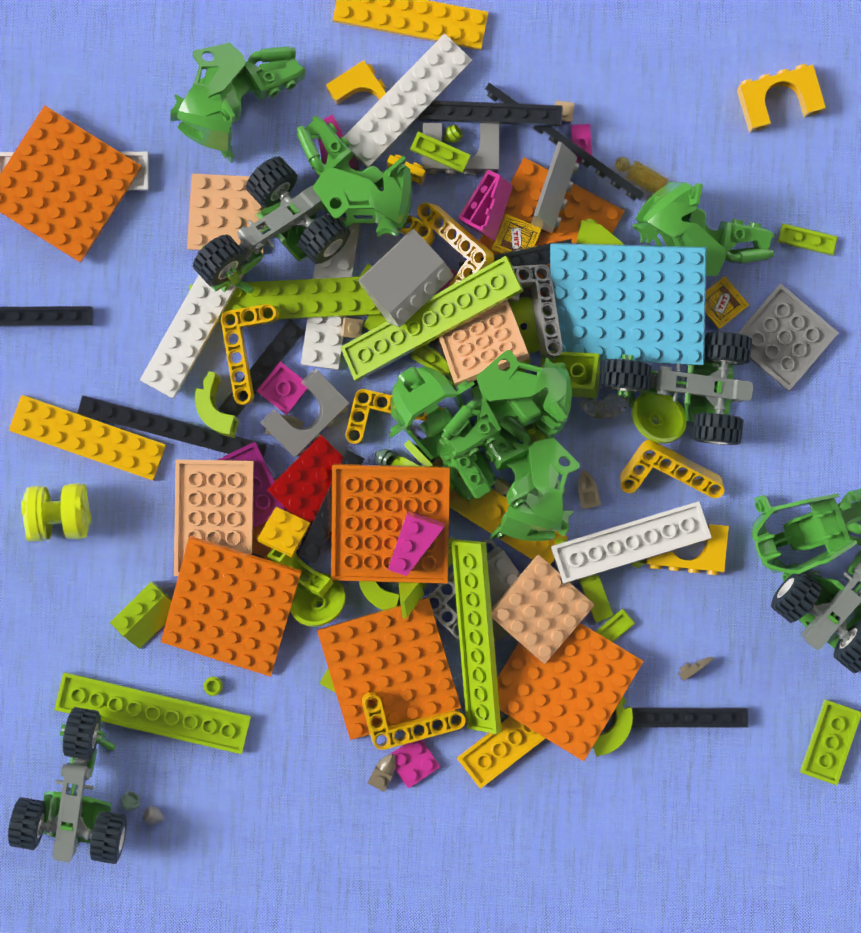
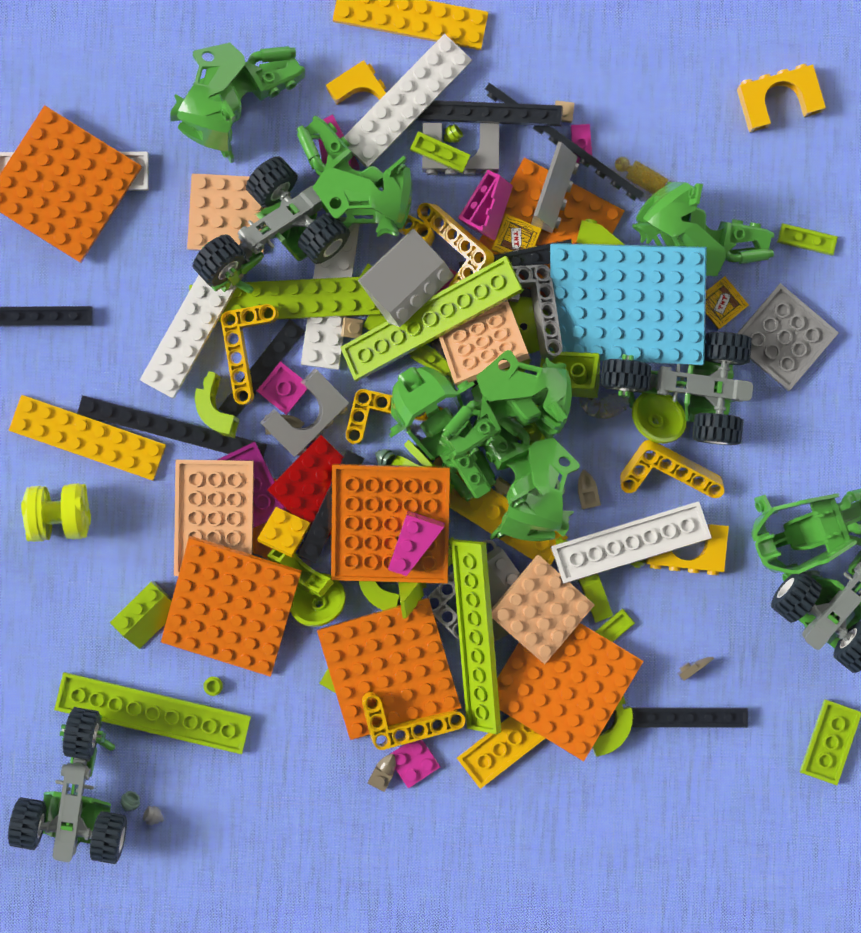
(416, 170): yellow plate -> none

